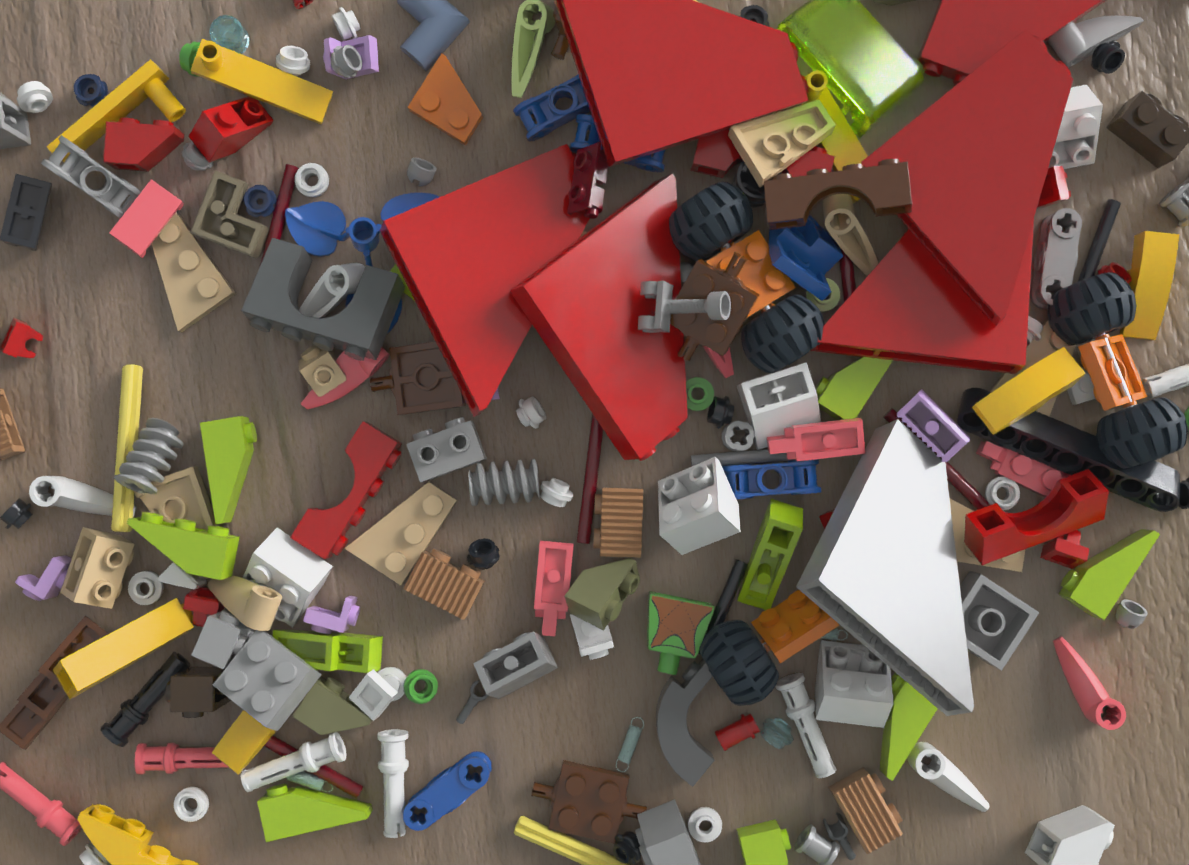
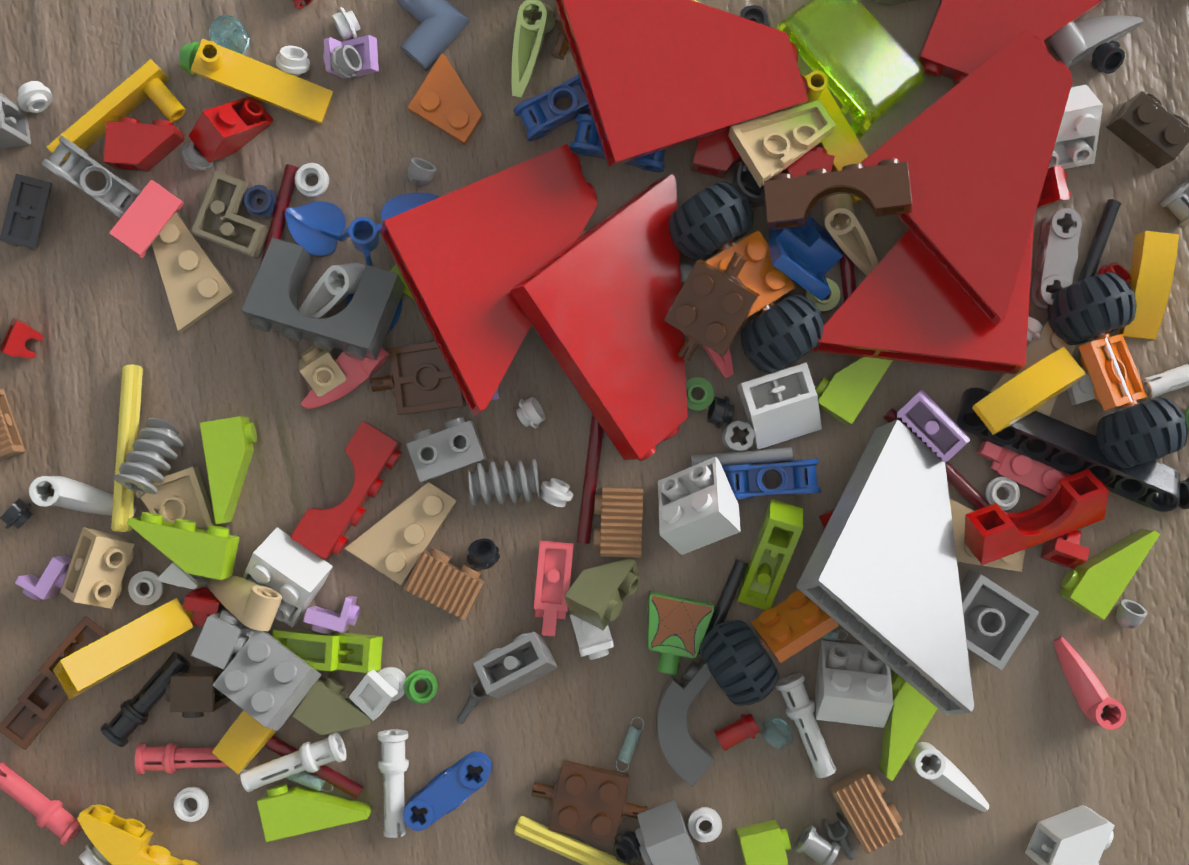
(84, 84): dark blue plate -> none
(589, 168): dark red hinge -> none
(716, 306): light grey bar -> none
(820, 440): coral hinge -> none

